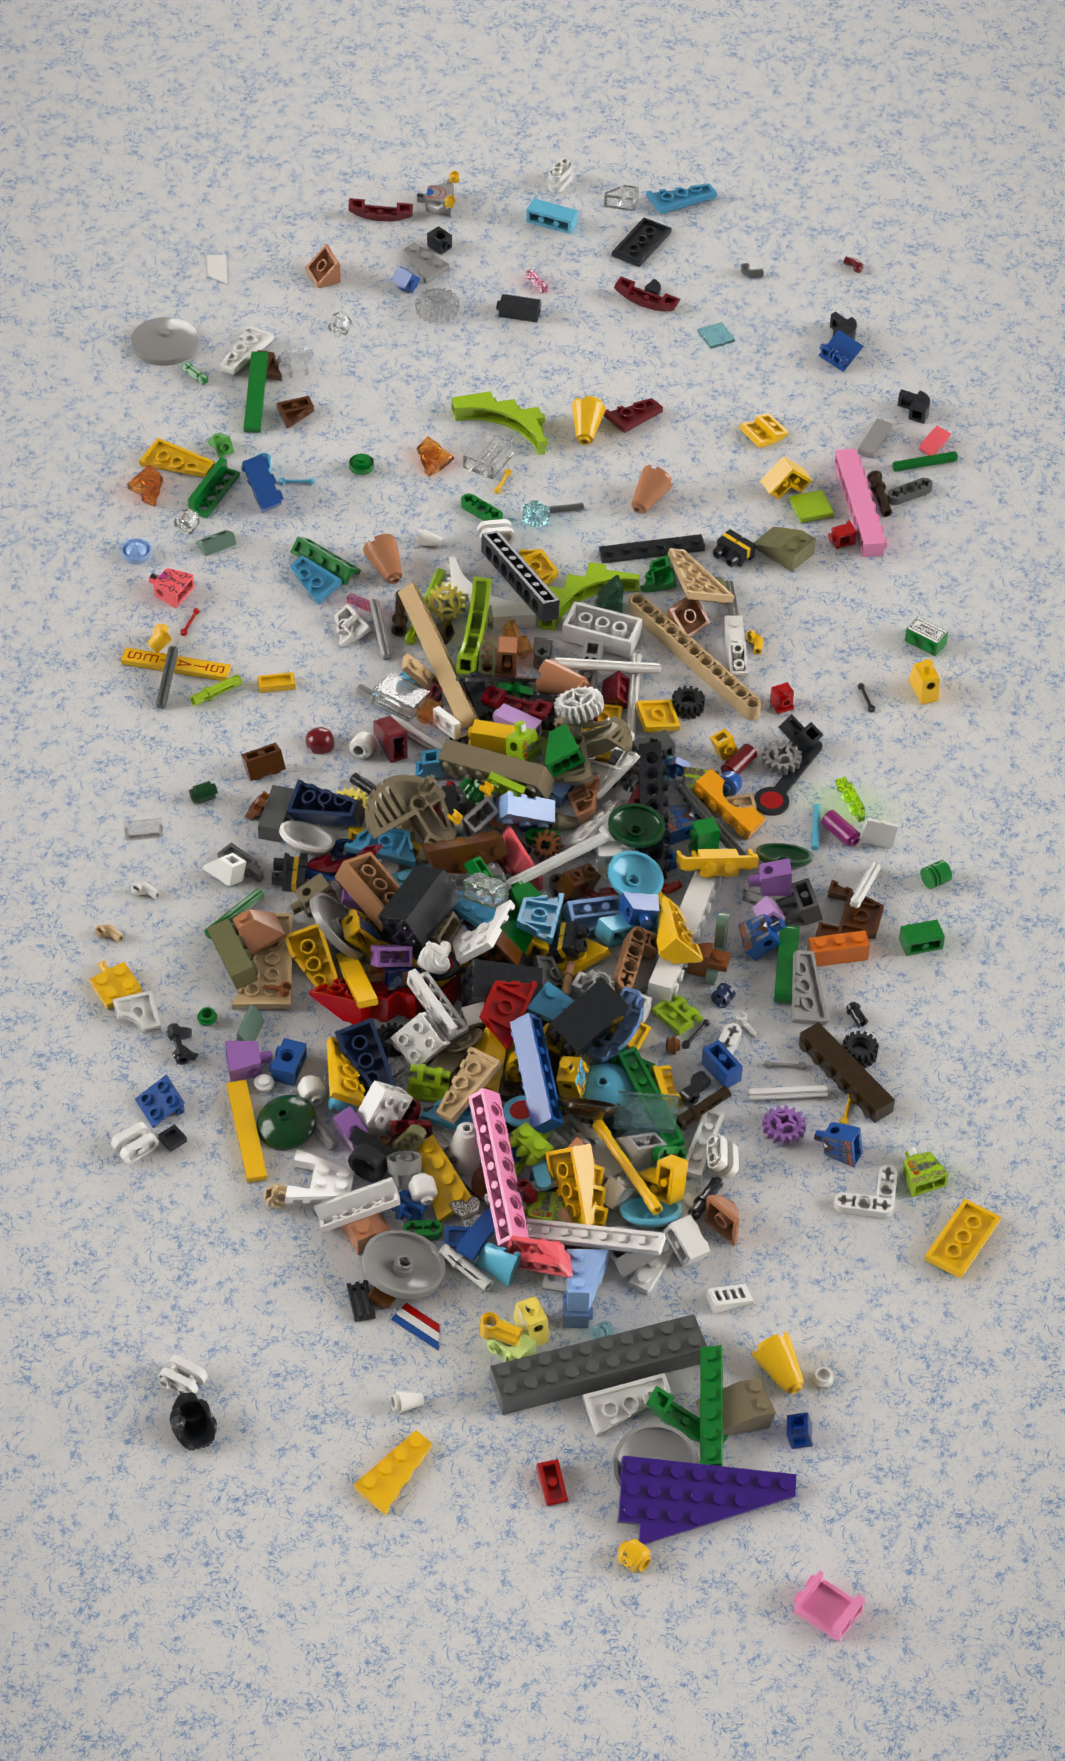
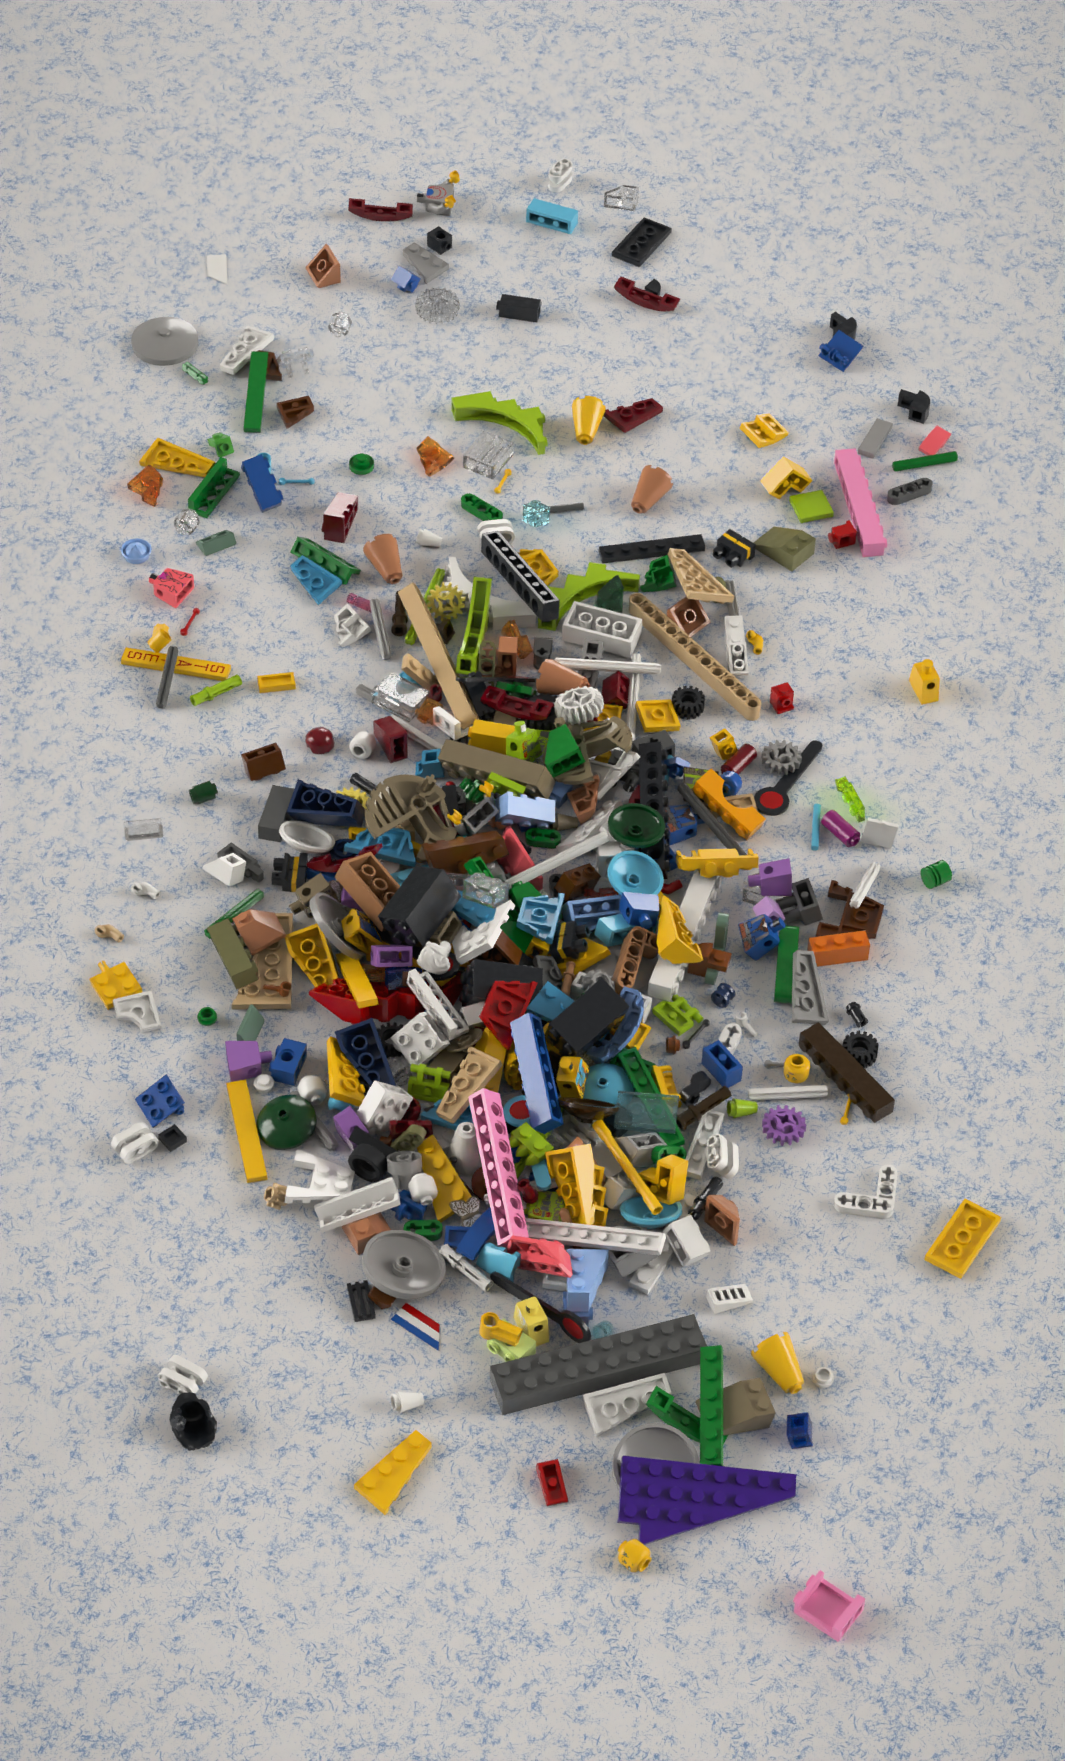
(176, 1034): black piece -> none
(257, 806): dark orange plate -> none
(339, 517): none -> dark red wedge
(508, 1089): dark brown tile -> none
(510, 715): lavender brick -> none
(537, 281): clear pink axle -> none
(547, 837): dark orange gear -> none
(568, 1321): none -> black piece
(667, 201): dark azure wing -> none
(704, 835): green brick -> none
(716, 335): clear light blue piece -> none
(739, 1108): none -> lime cone
(751, 272): dark grey arm -> none
(796, 1068): none -> yellow head
(798, 855): dark green dish -> none
(801, 736): black brick -> none
(841, 1142): blue torso -> none
(857, 265): dark red arm -> none
(871, 708): black hinge -> none
(878, 488): dark brown pin -> none
(921, 937): green brick -> none
(923, 1172): lime torso -> none
(926, 636): brick -> none

